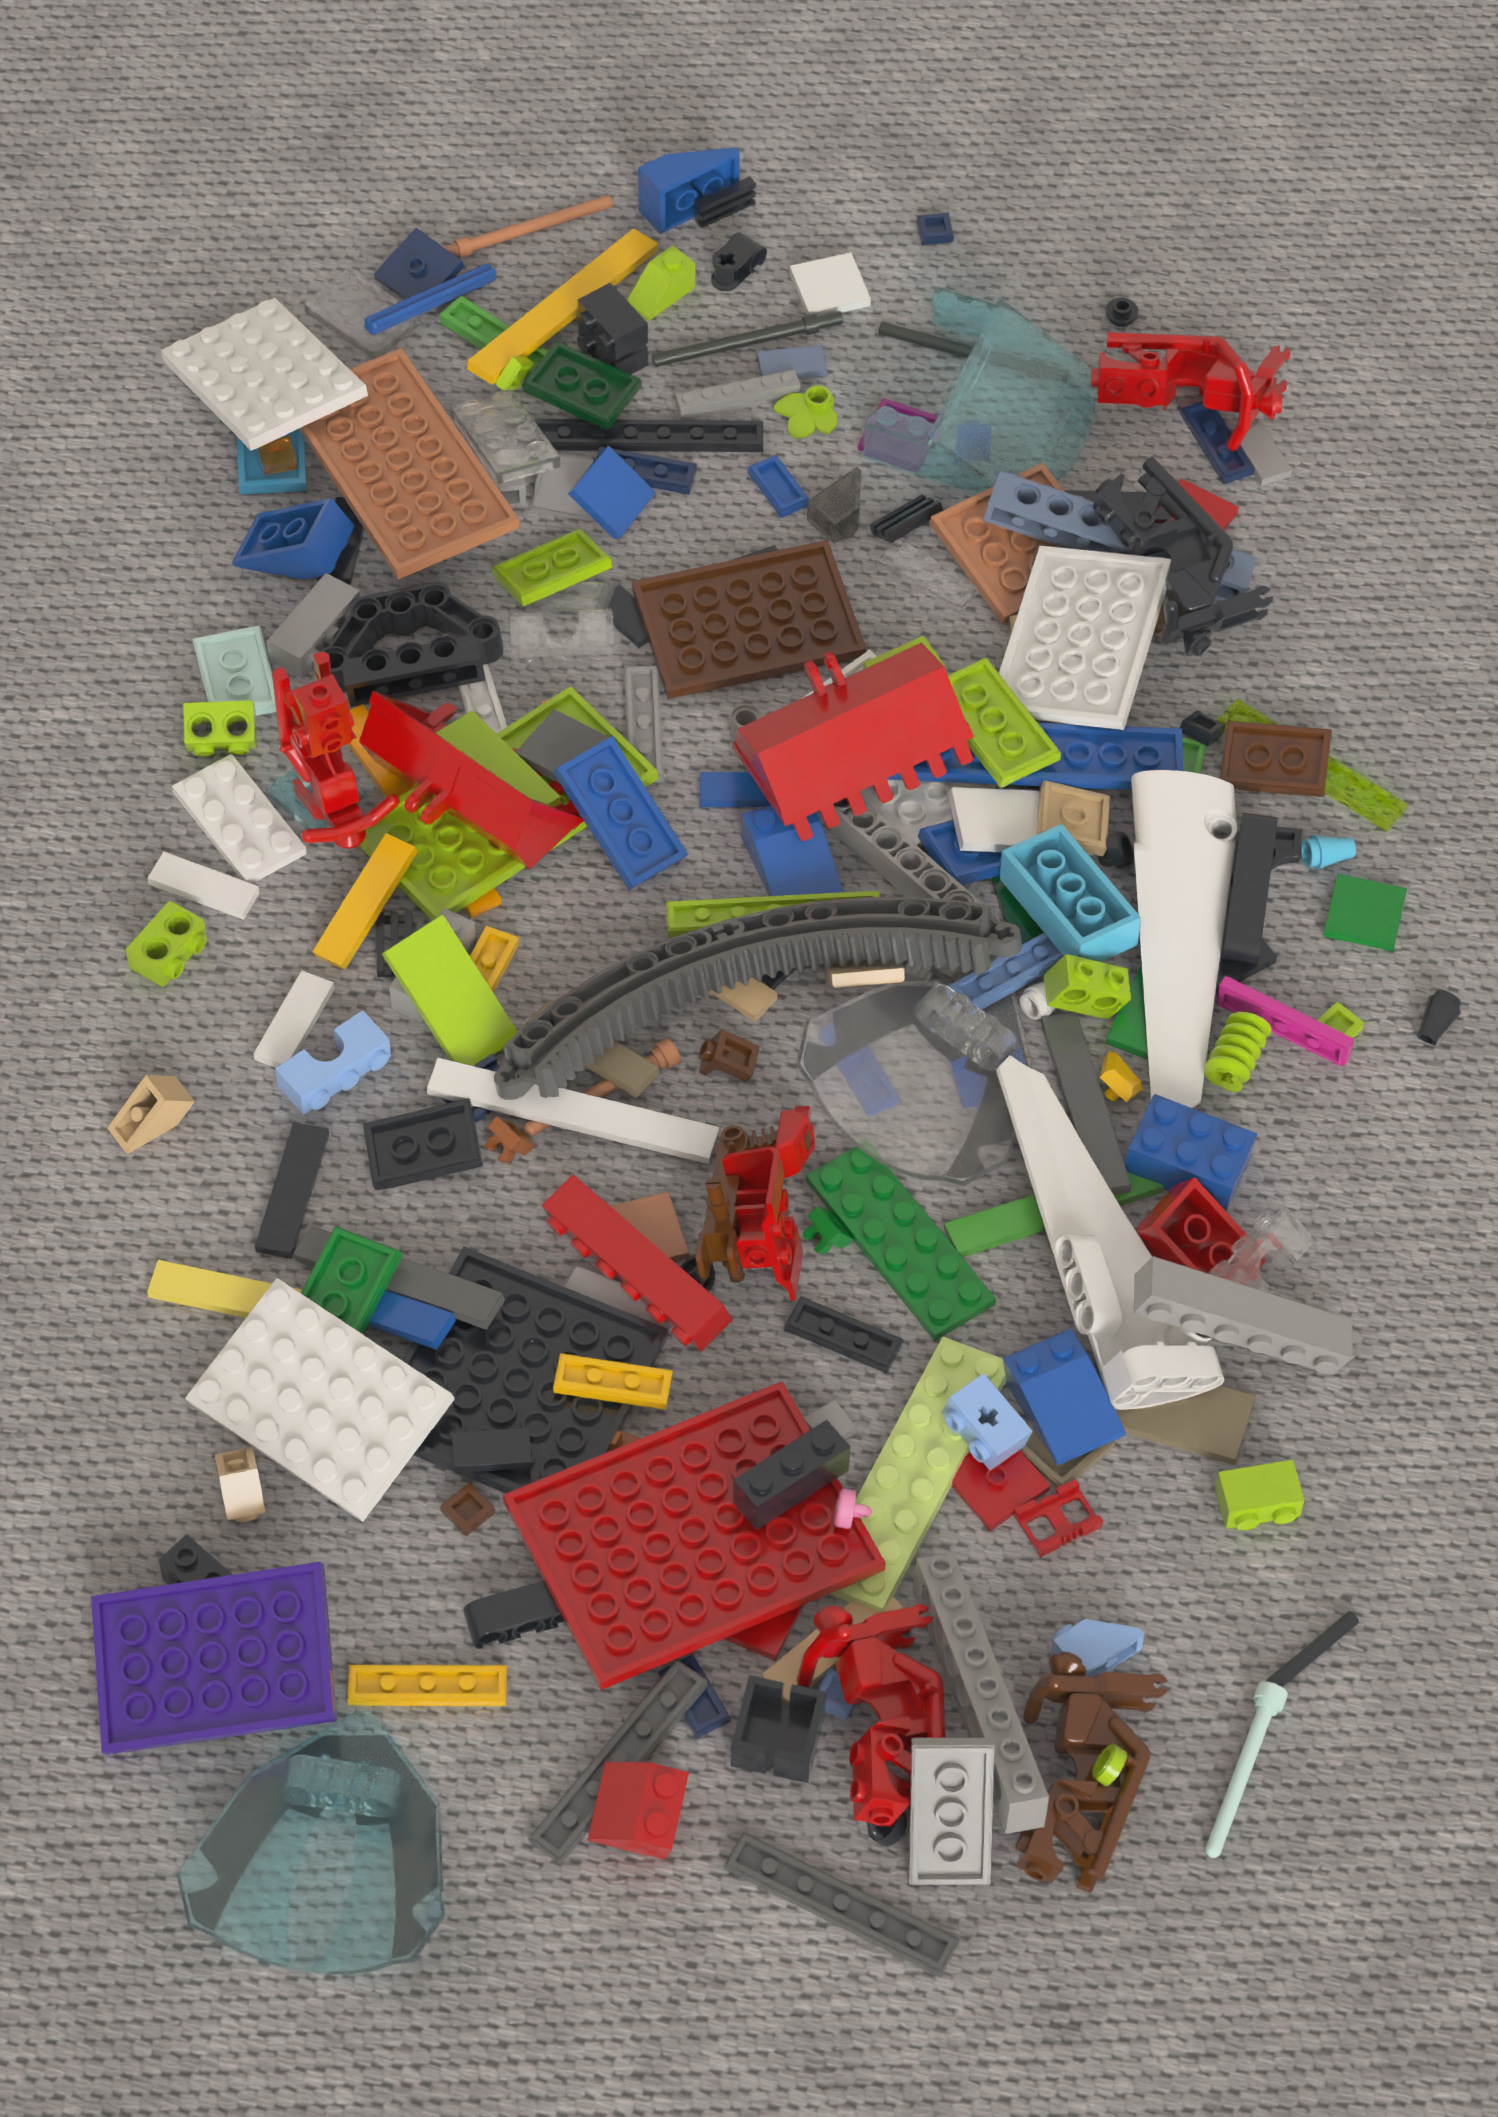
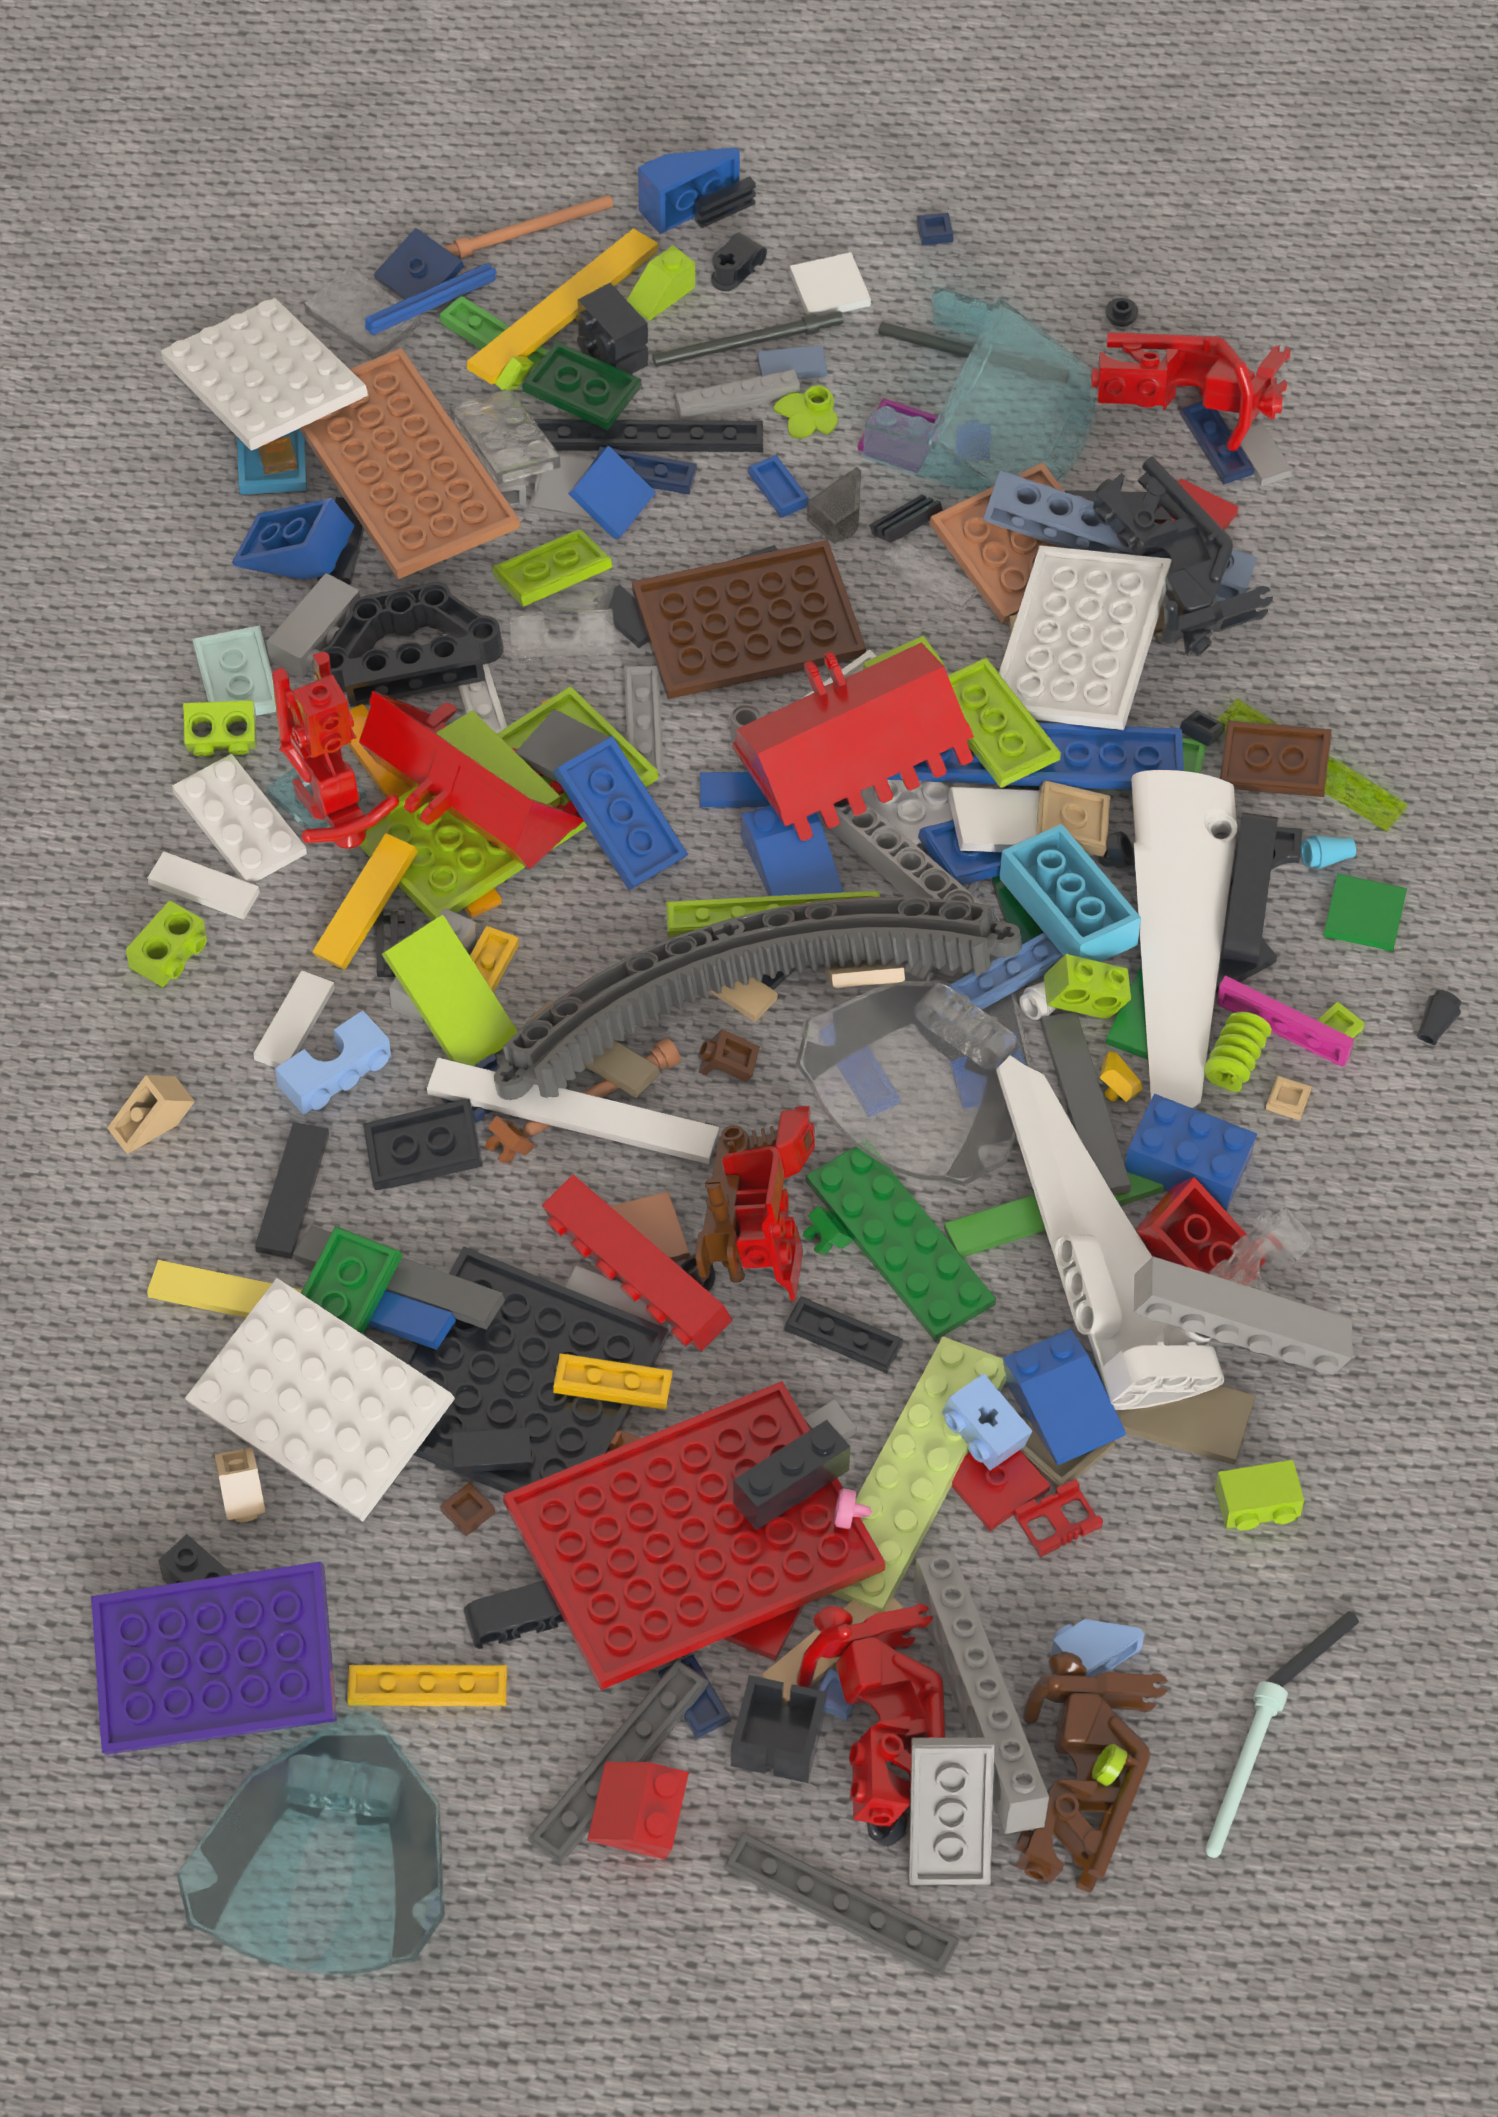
(1288, 1097): none -> tan tile

